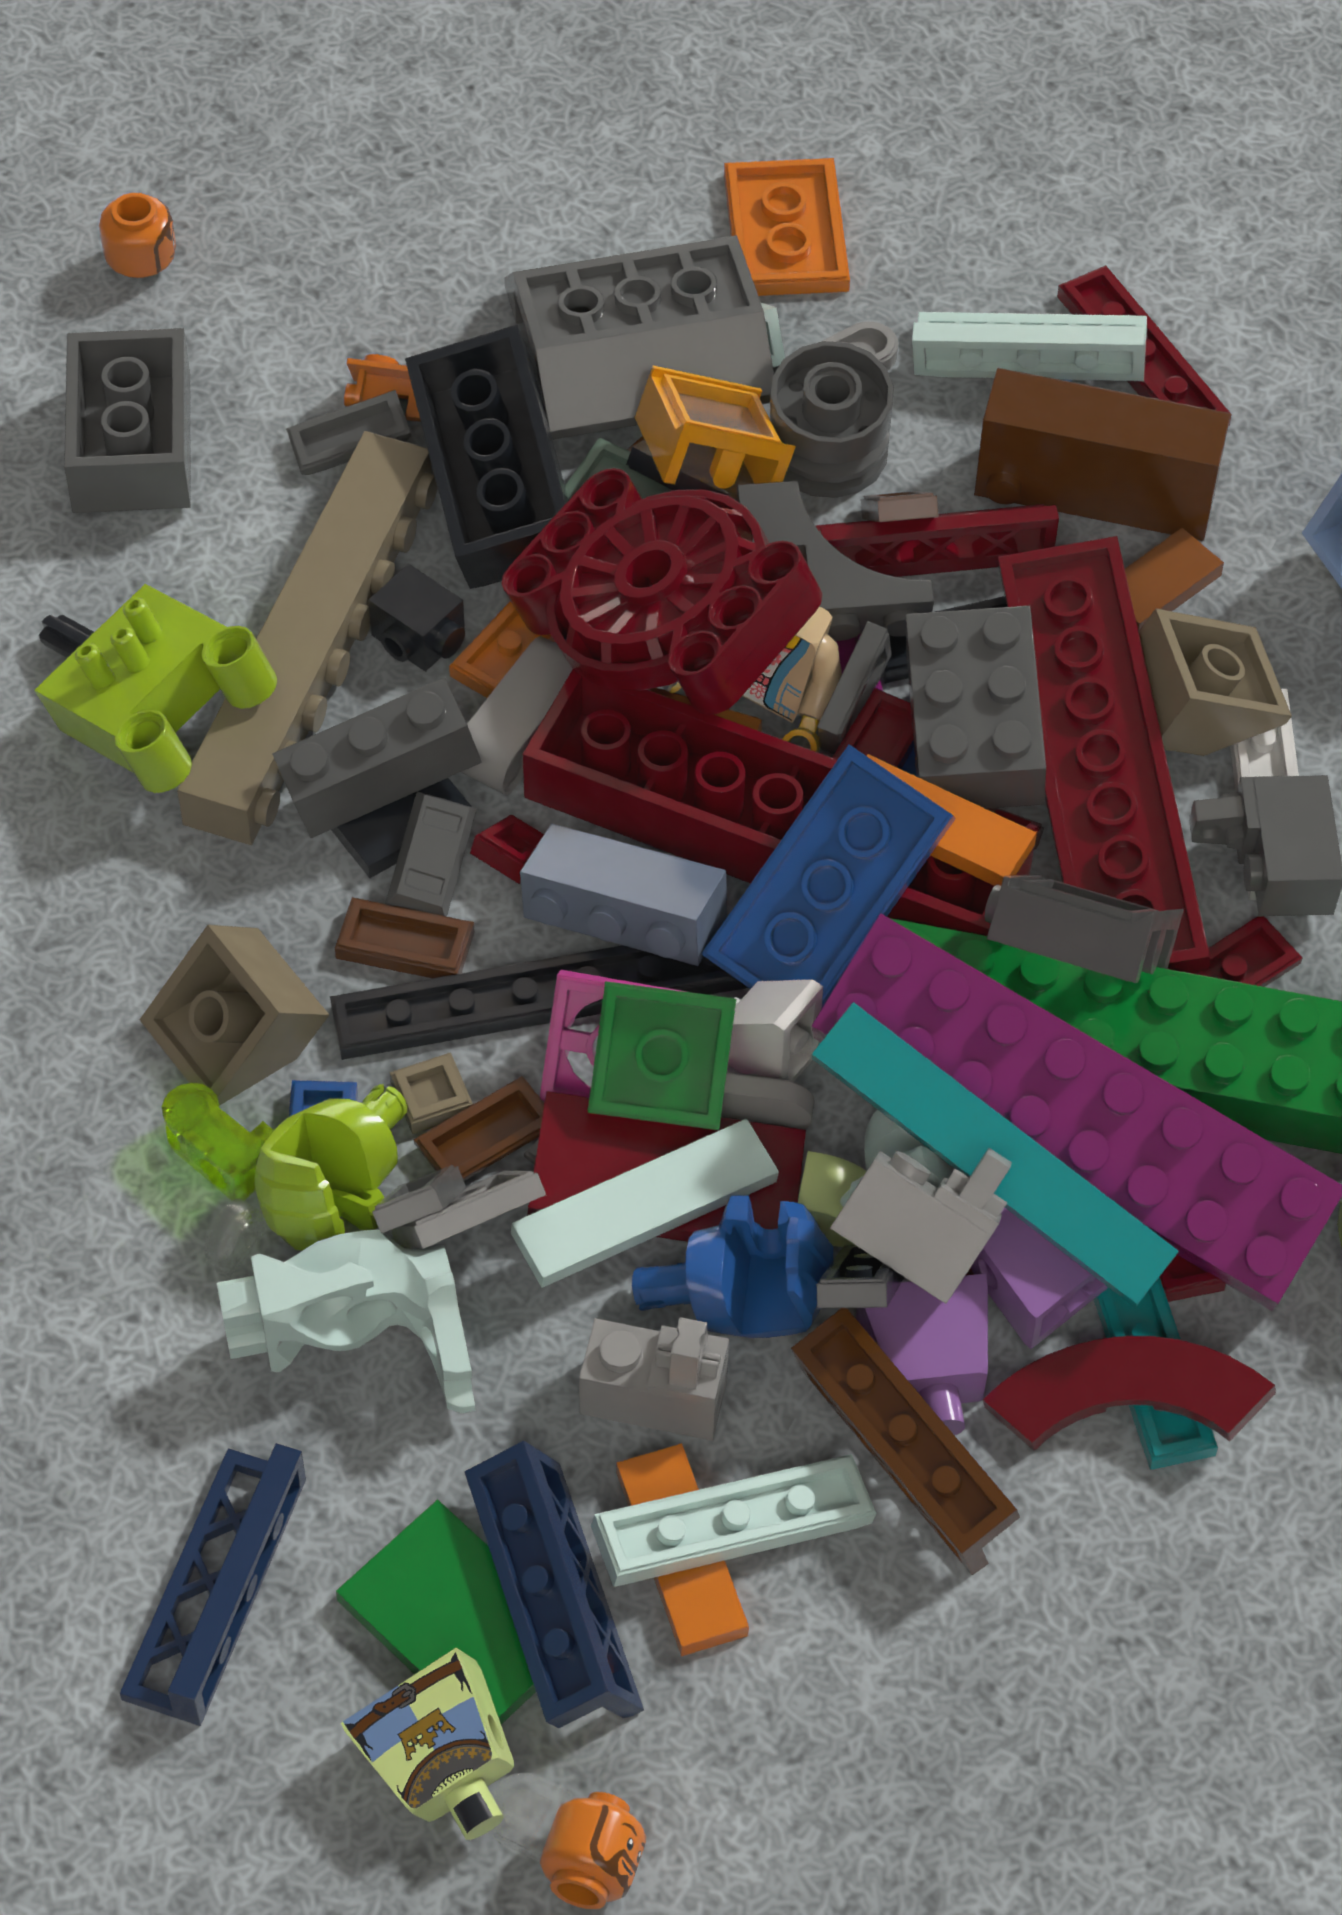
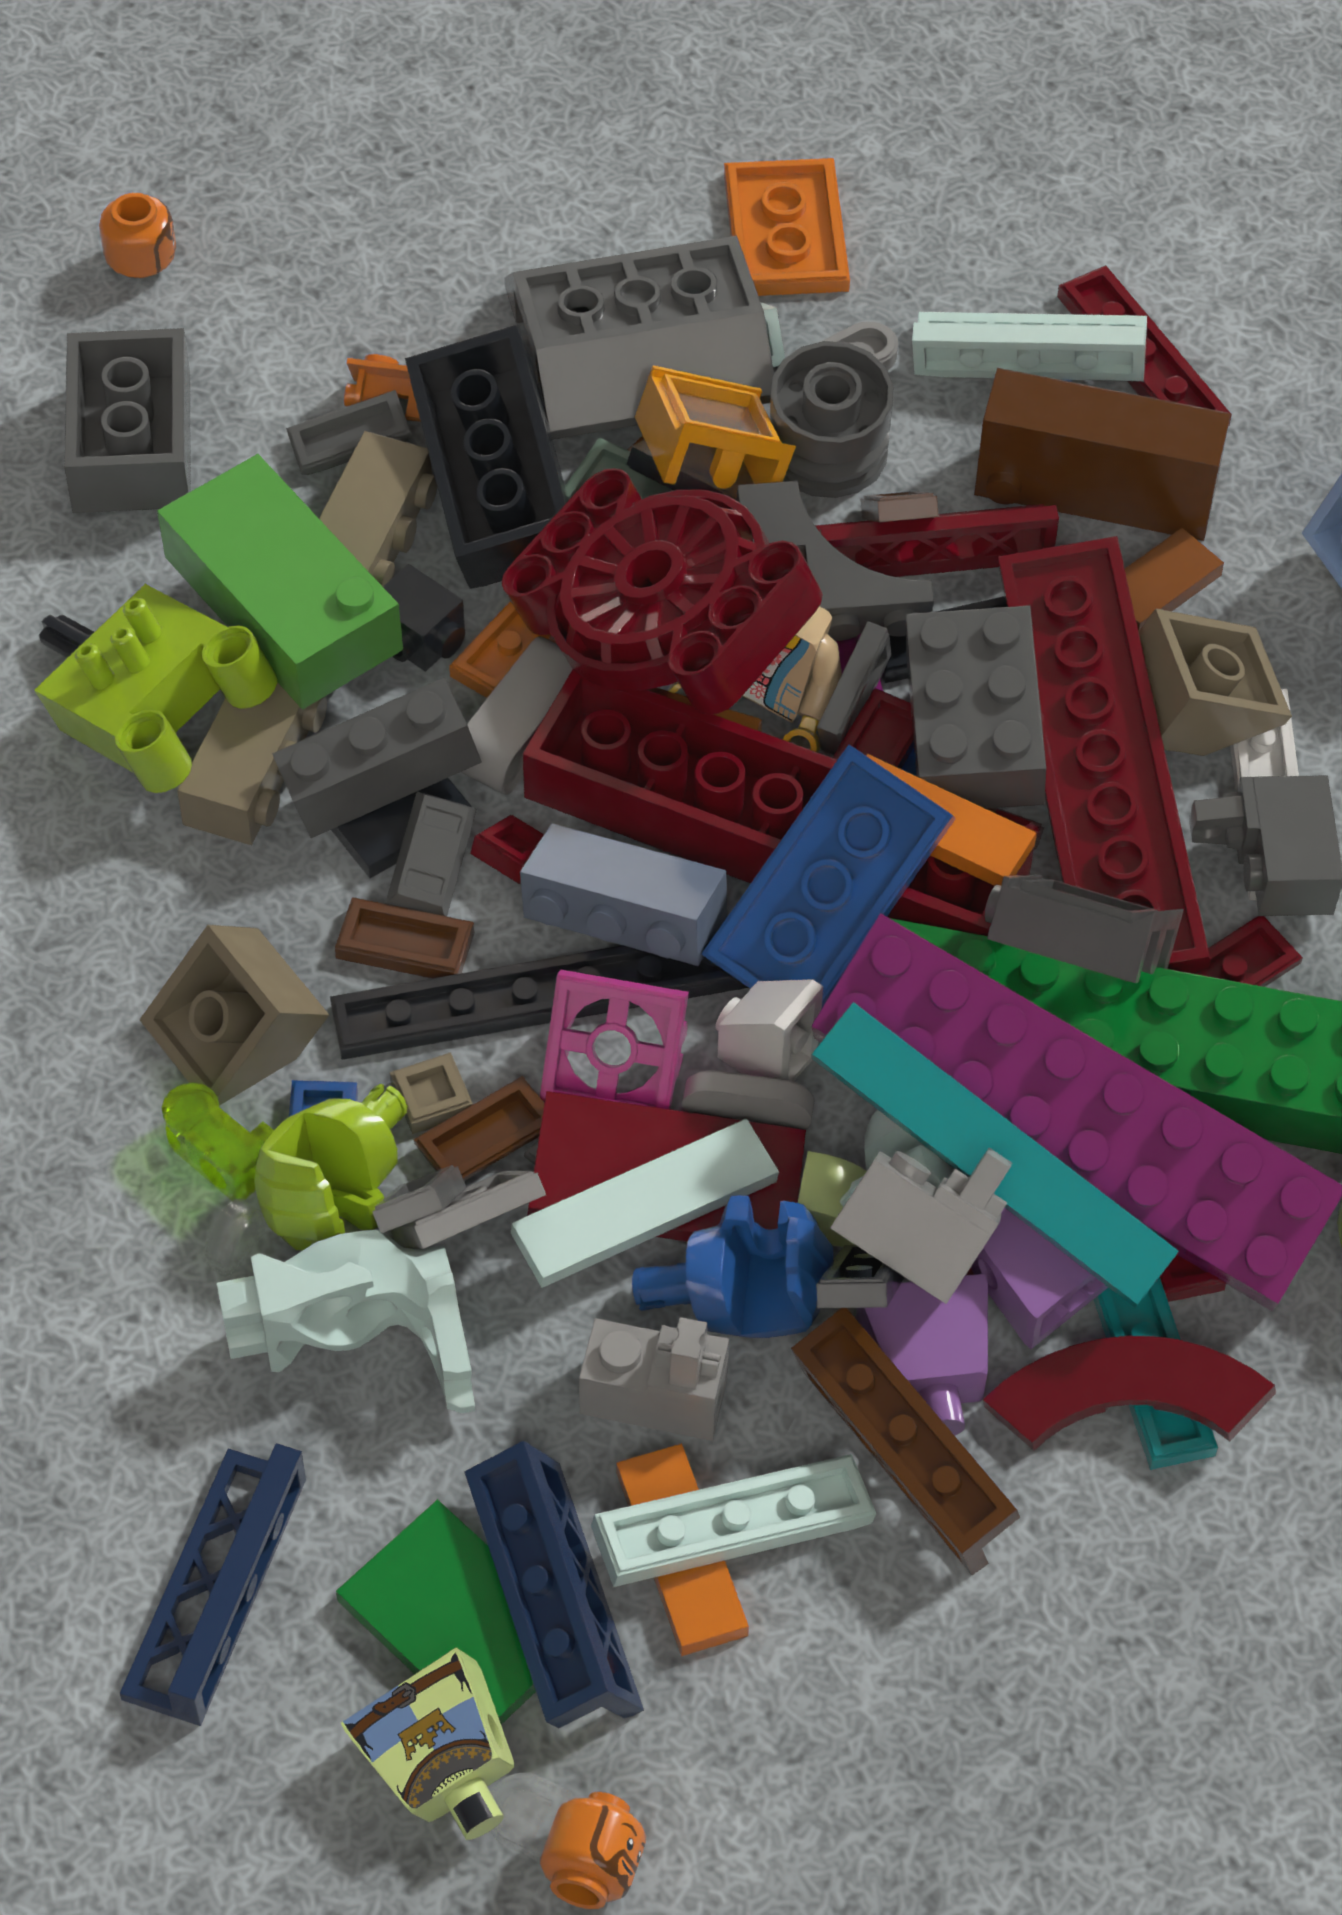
(283, 576): none -> bright green brick
(662, 1055): green tile -> none

